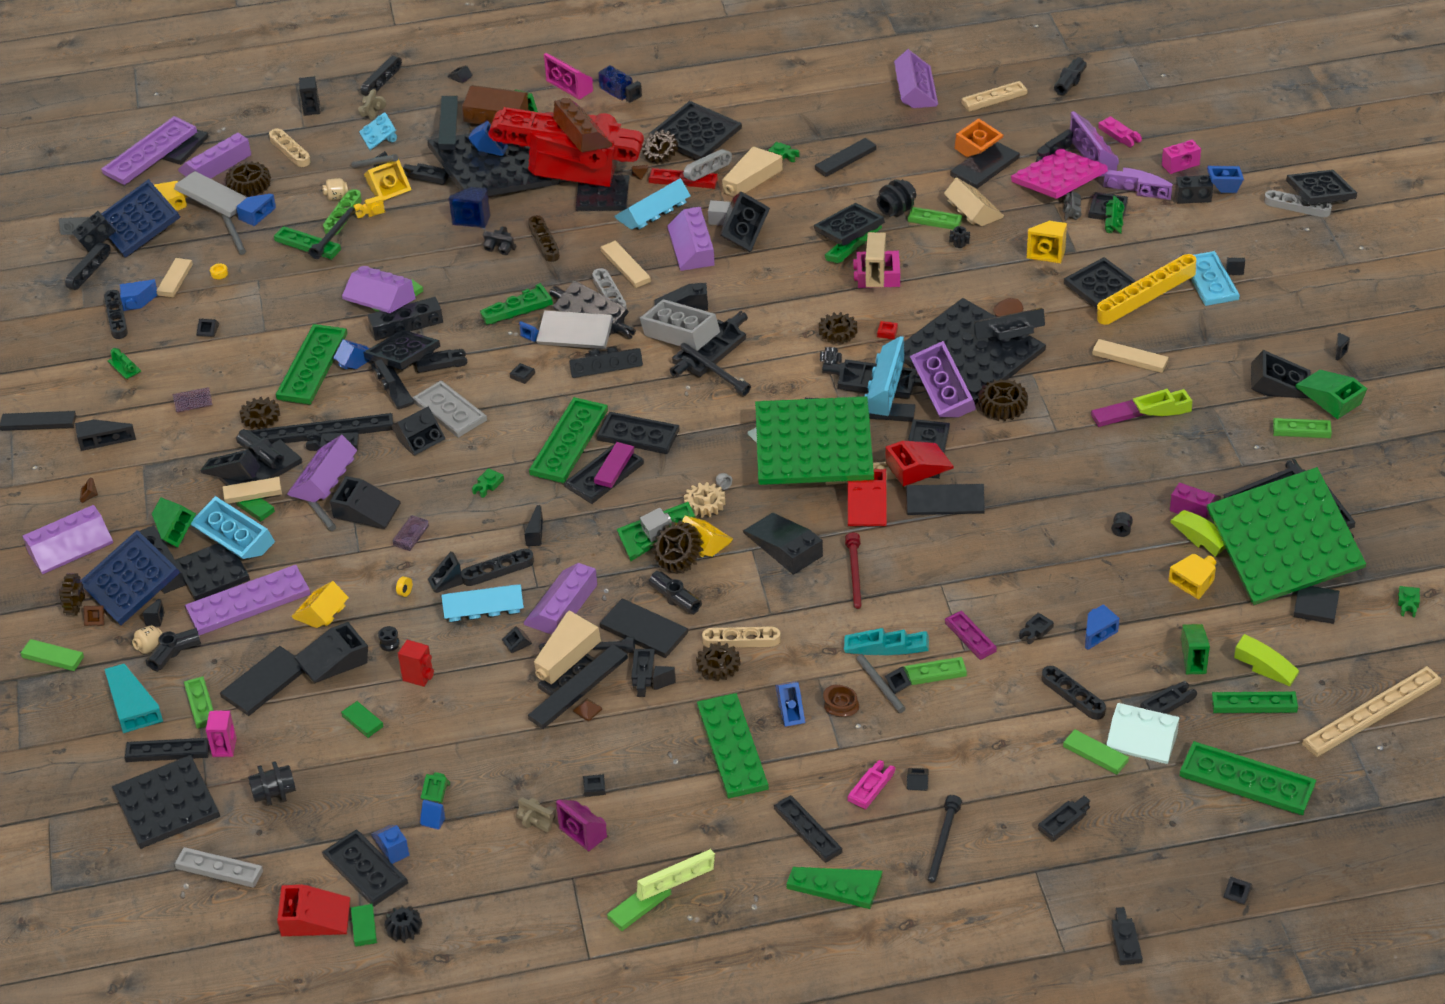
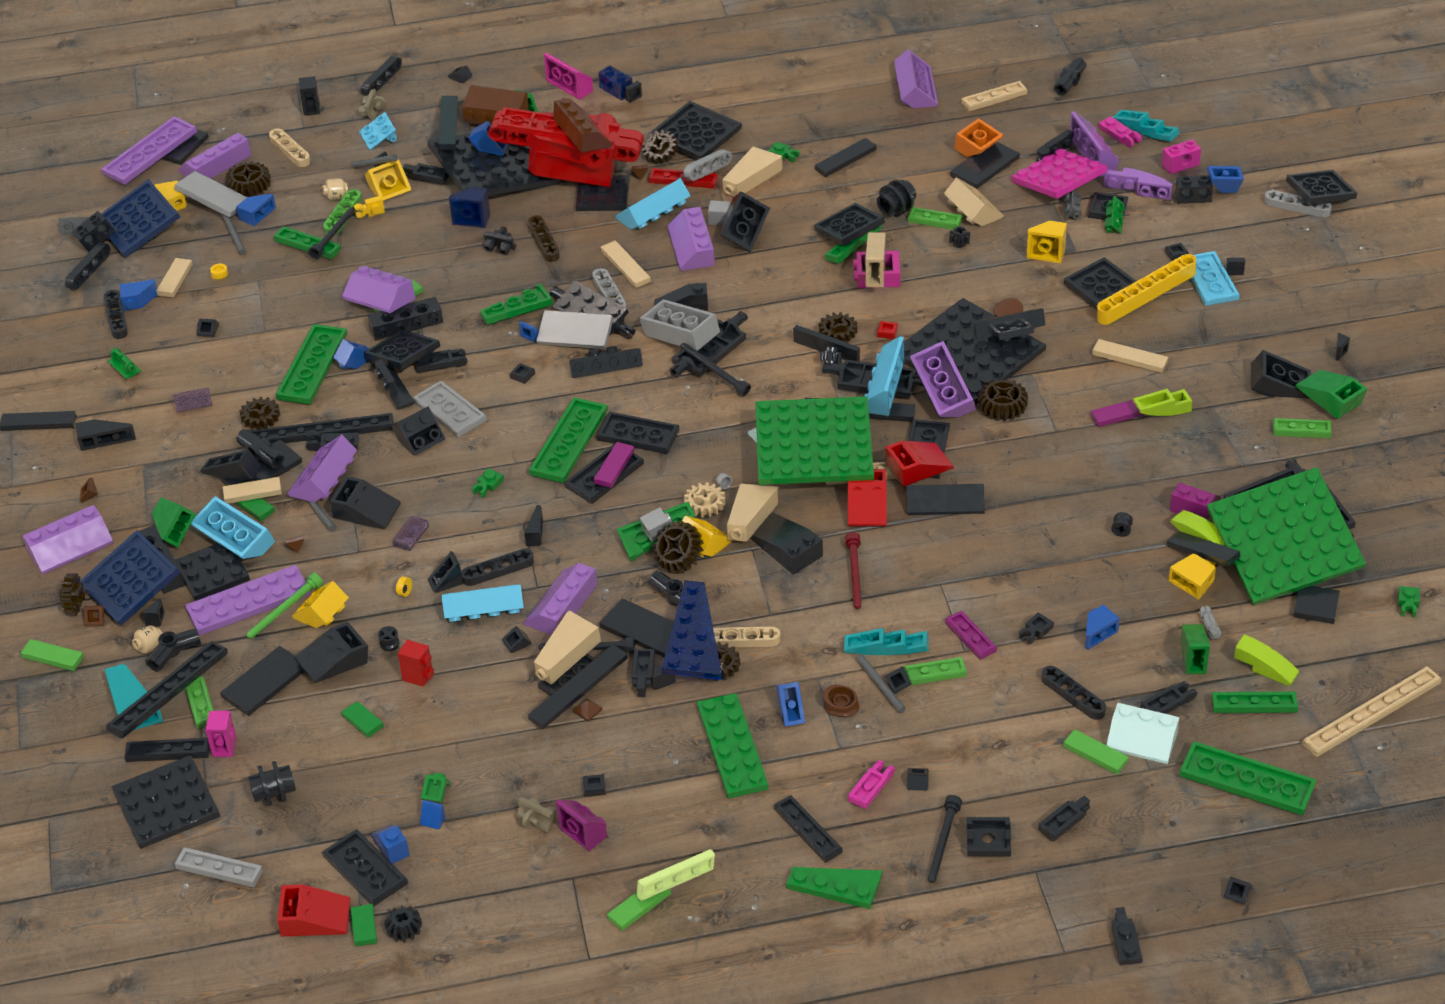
(166, 689): none -> black tile
(295, 543): none -> reddish brown slope
(313, 582): none -> bright green piece
(692, 638): none -> clear blue wing
(750, 510): none -> tan slope
(819, 341): none -> black tile
(996, 826): none -> black piece
(1145, 126): none -> teal slope
(1175, 251): none -> black tile
(1203, 548): none -> black tile
(1210, 622): none -> light grey axle

